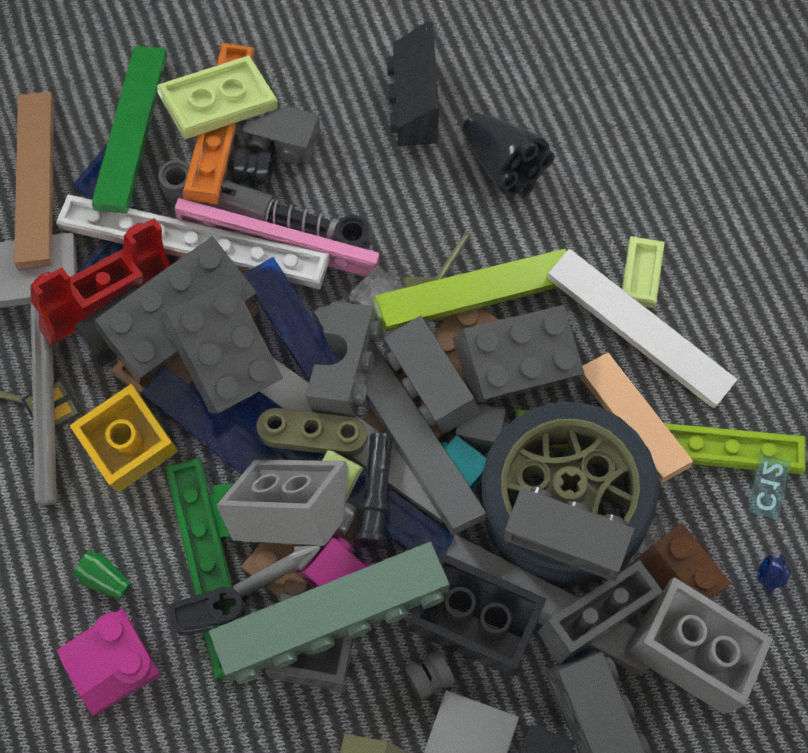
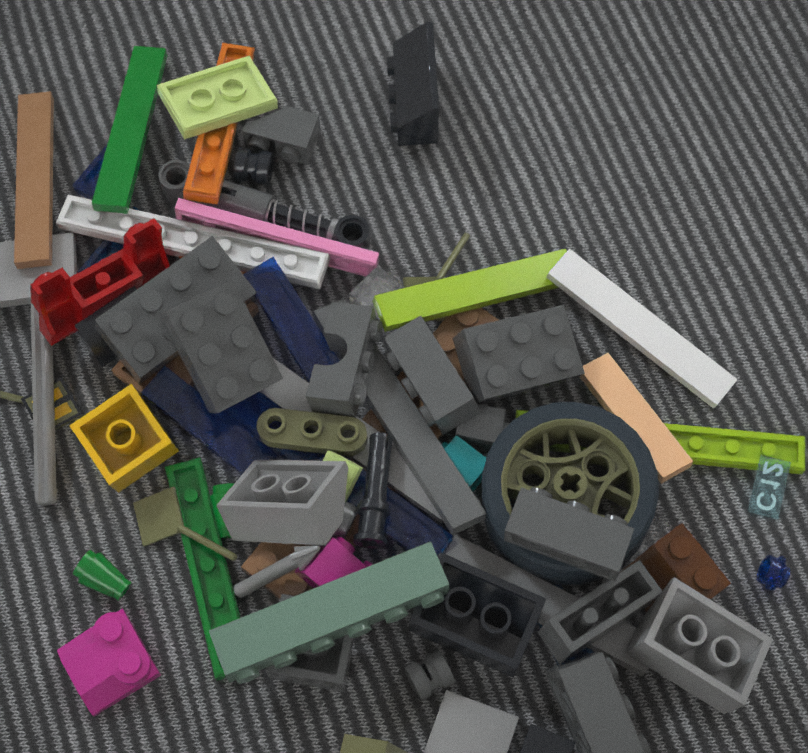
(161, 518): none -> olive piece
(204, 611): black piece -> none
(507, 153): black cone -> none
(643, 270): yellowish green tile -> none

